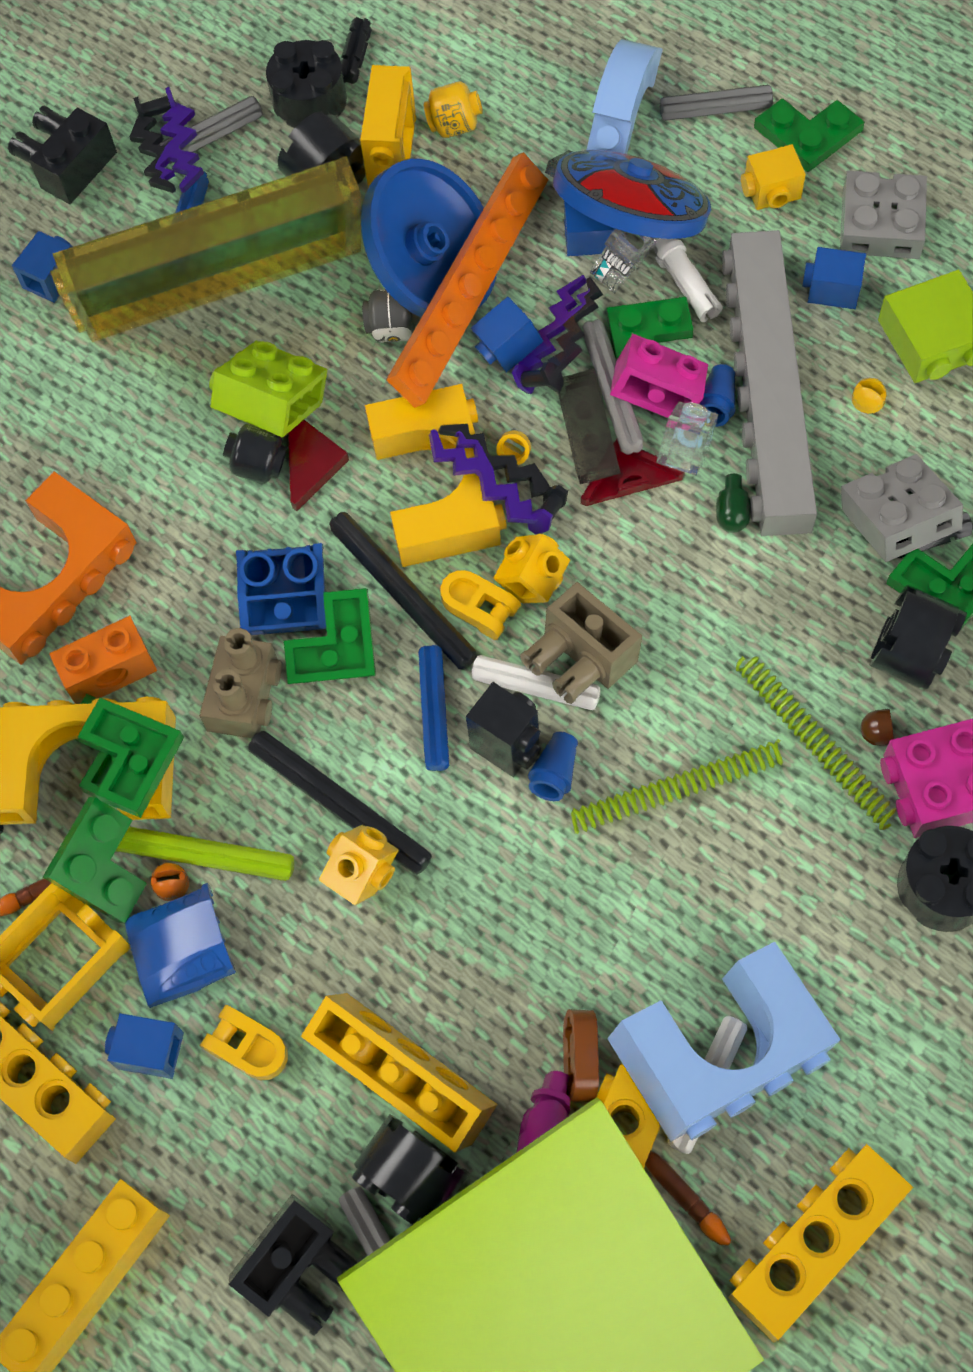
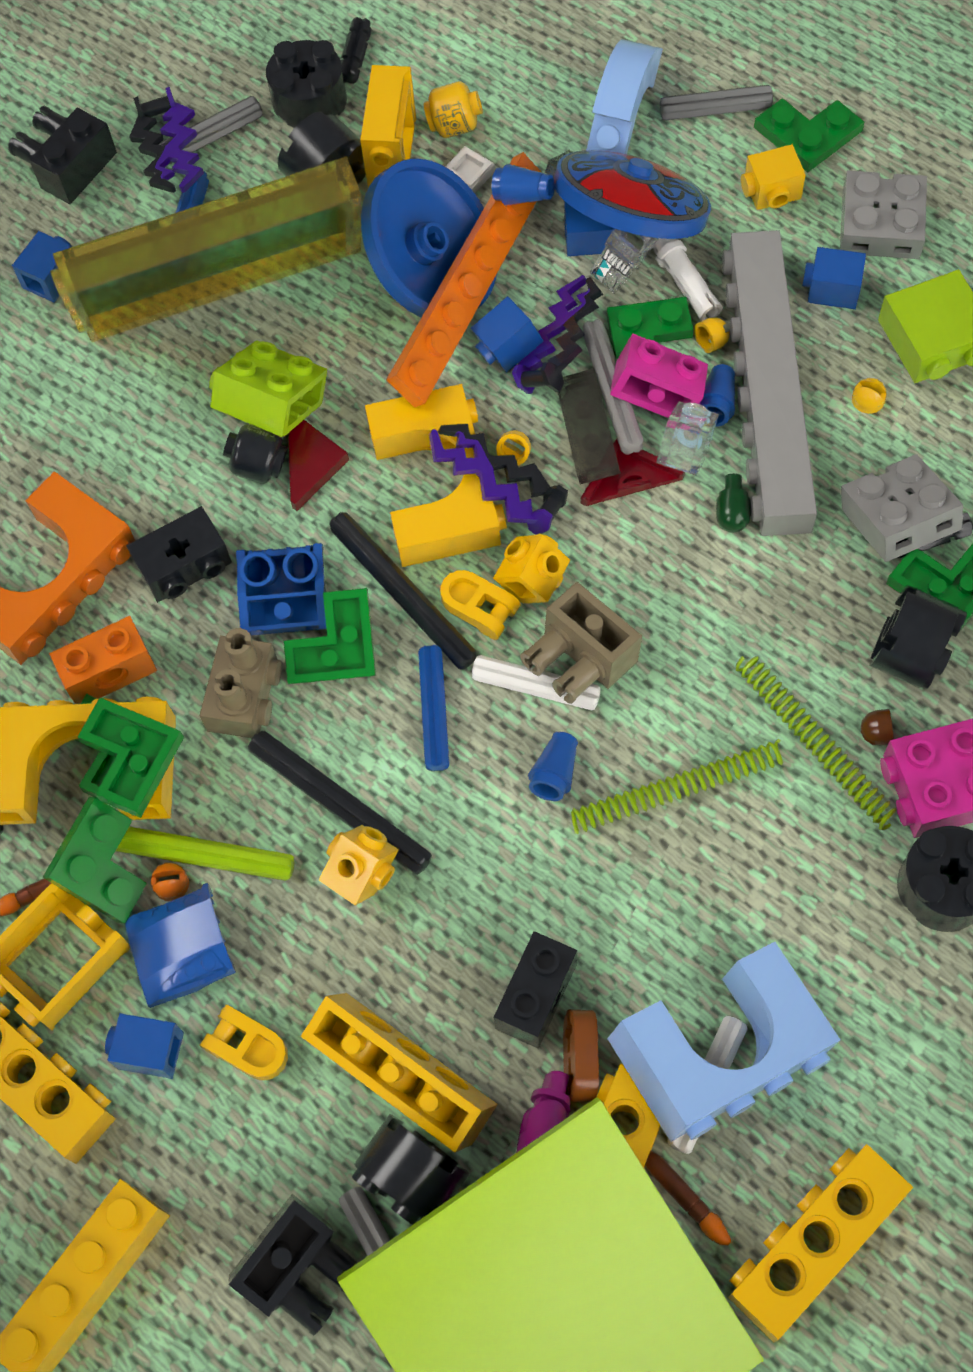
(187, 536): none -> black brick
(387, 318): dark grey head -> none
(471, 168): none -> white tile
(504, 729): black brick -> none
(521, 185): none -> blue cone
(535, 989): none -> black brick
(711, 329): none -> yellow hinge

